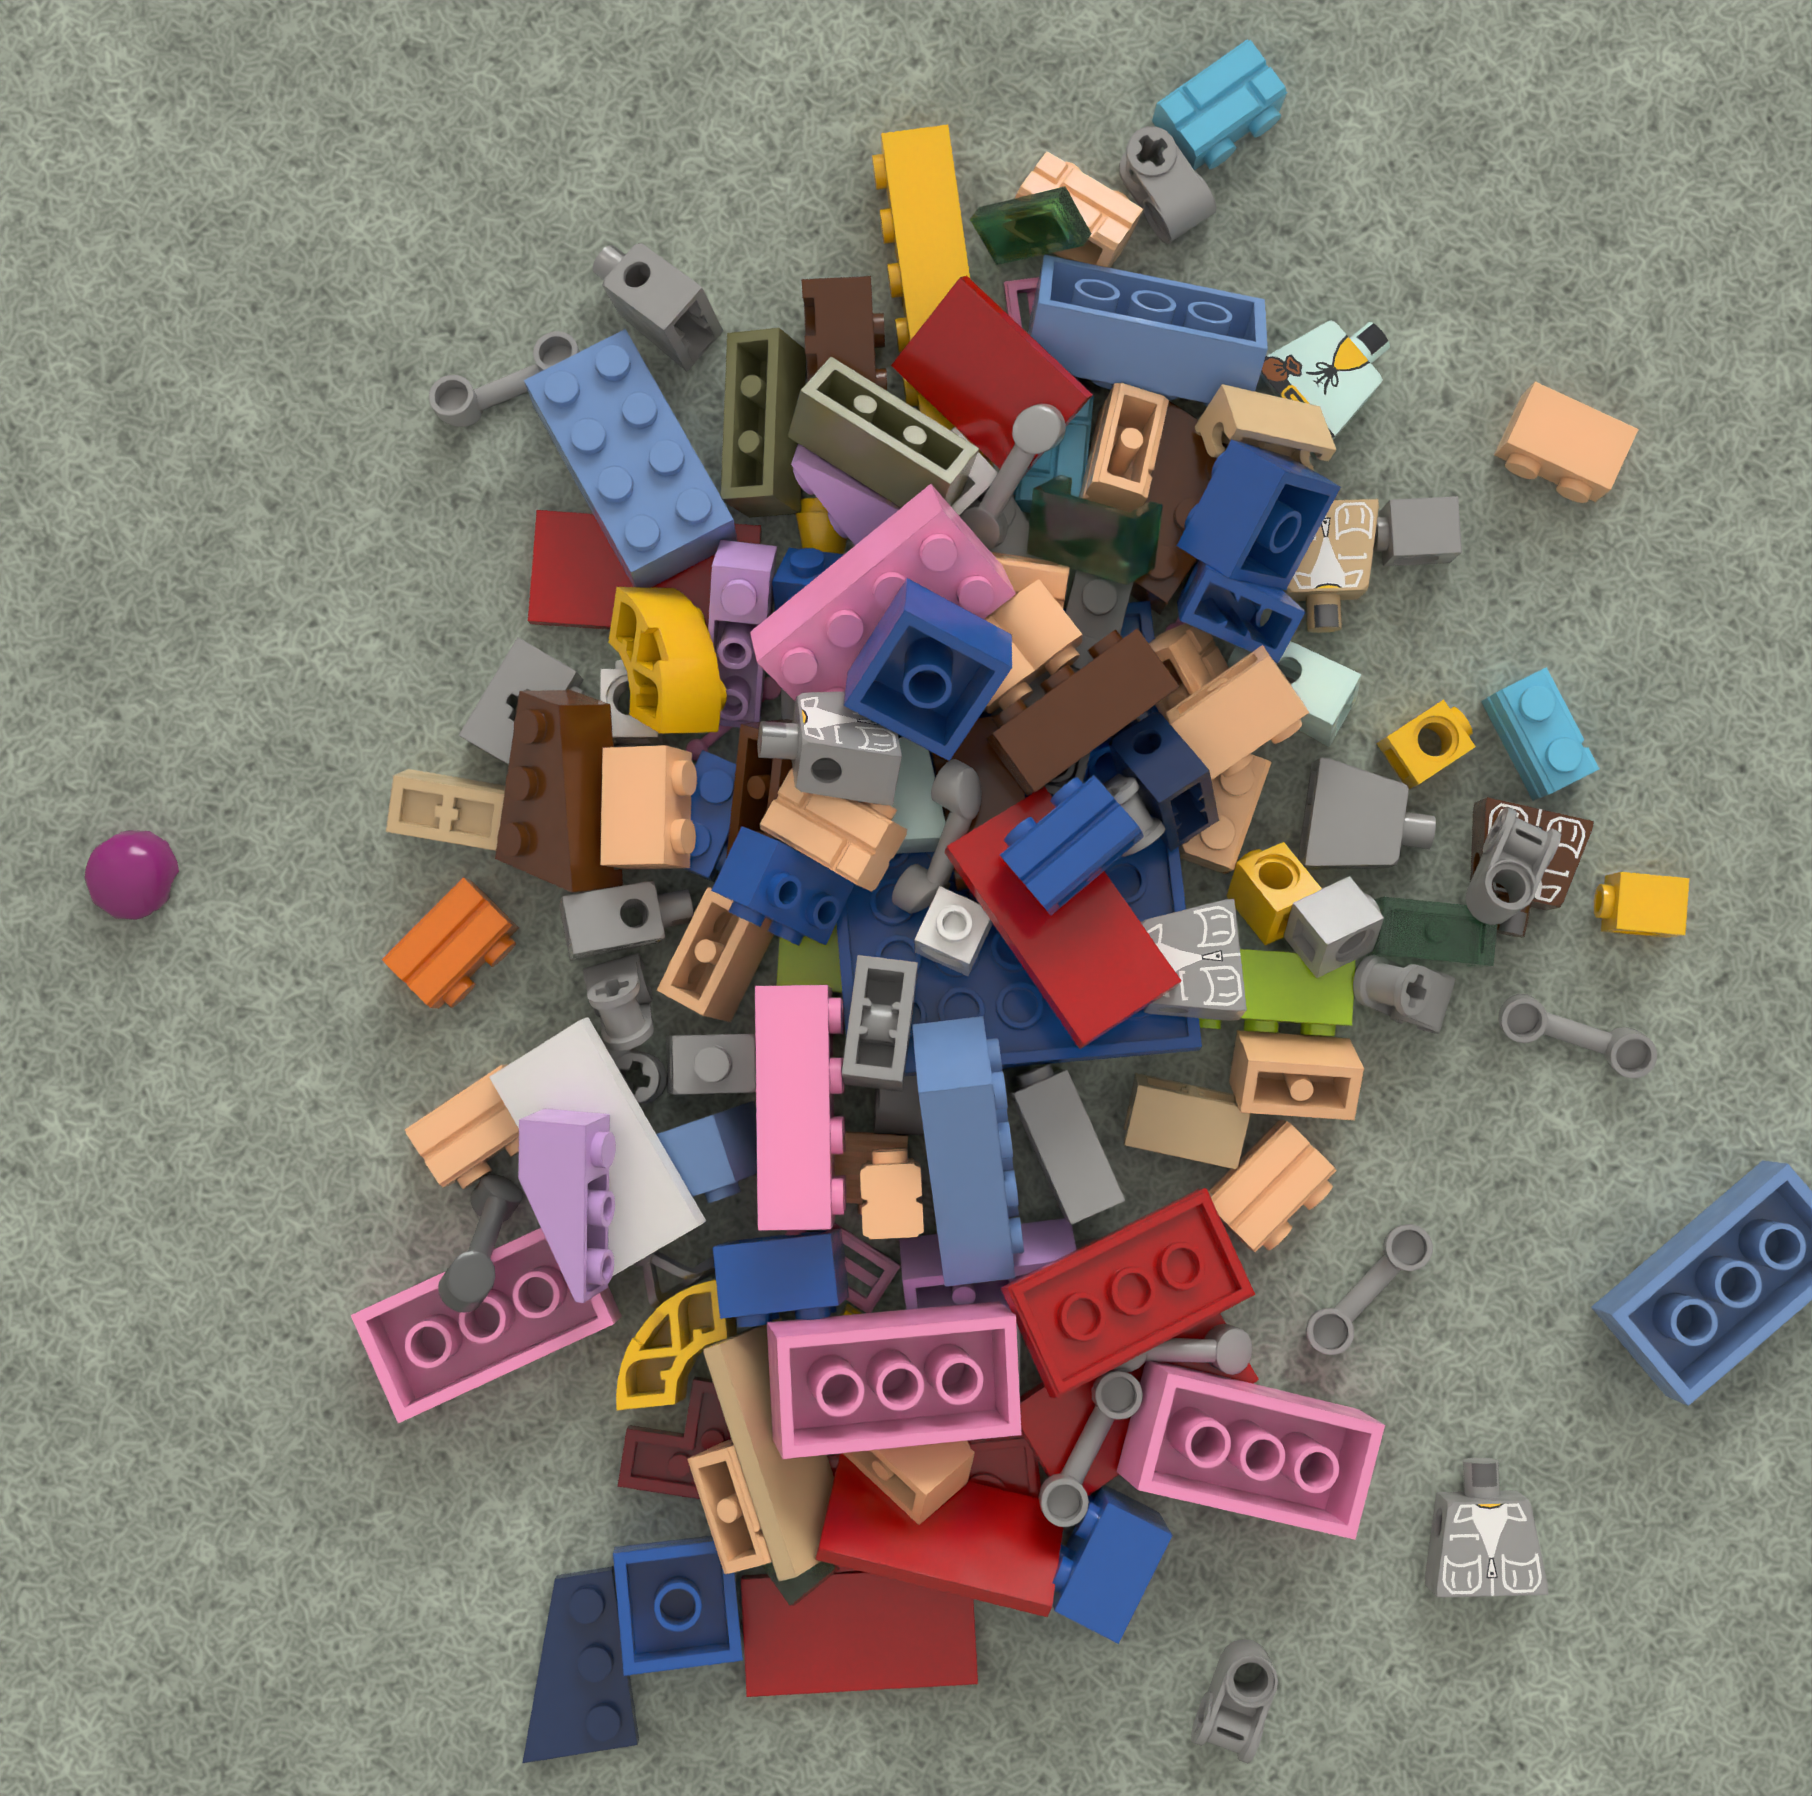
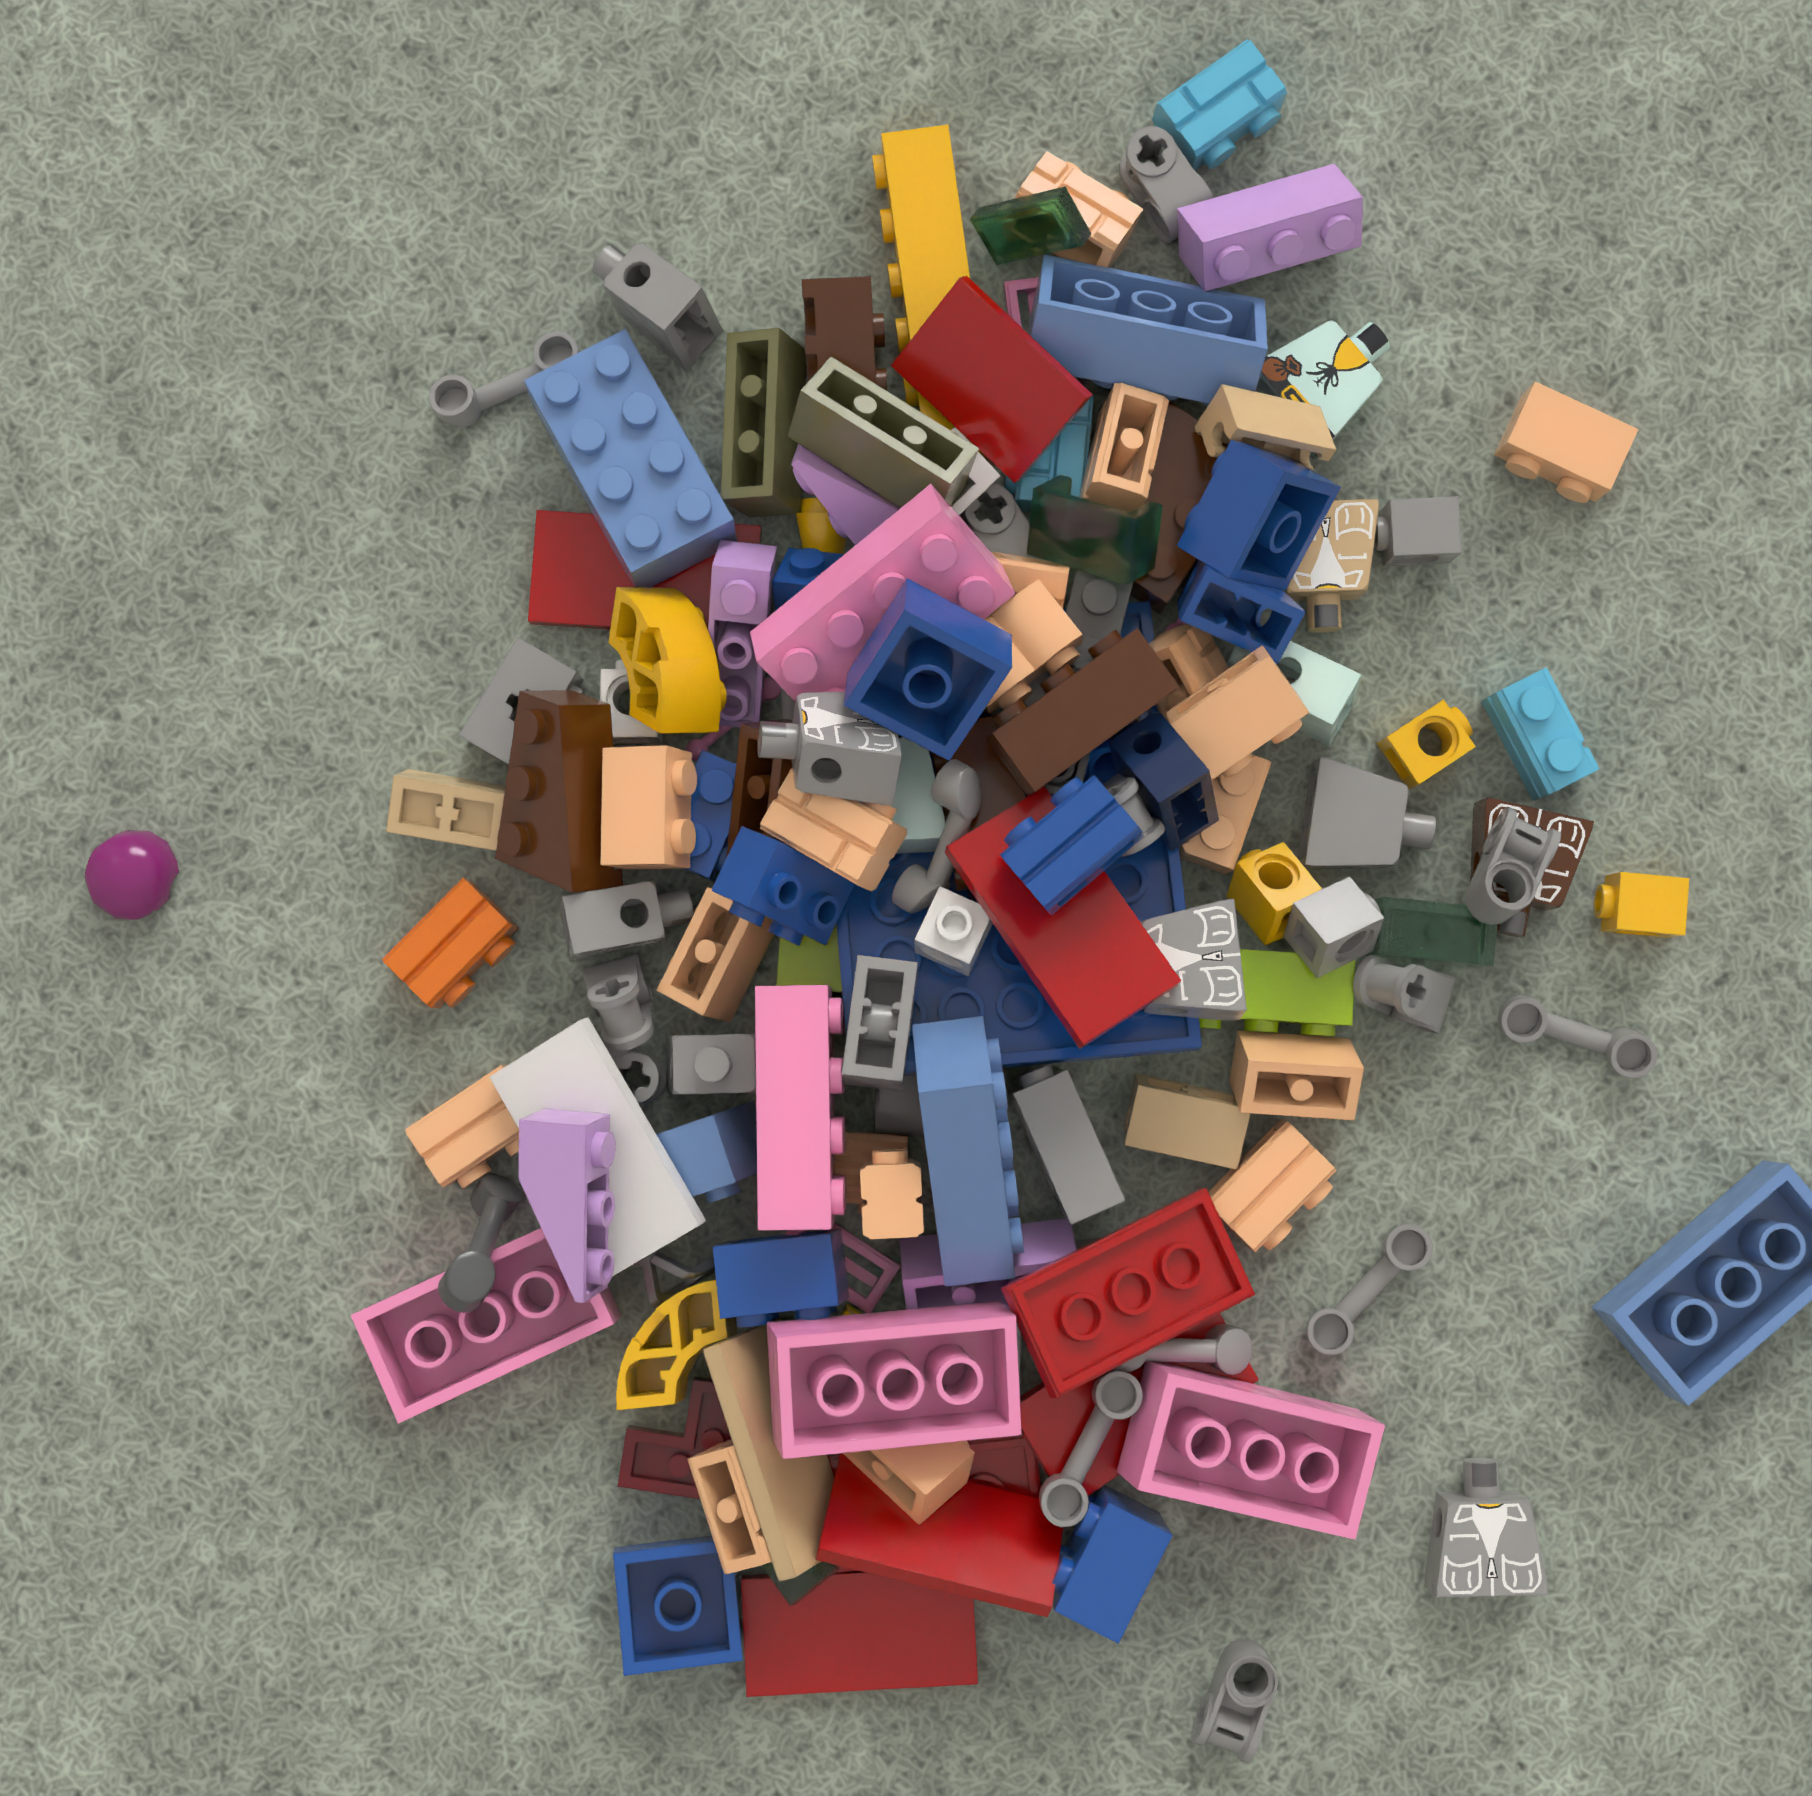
(580, 1687): dark blue wing -> none
(1034, 432): light grey bar -> none
(1270, 227): none -> lavender brick

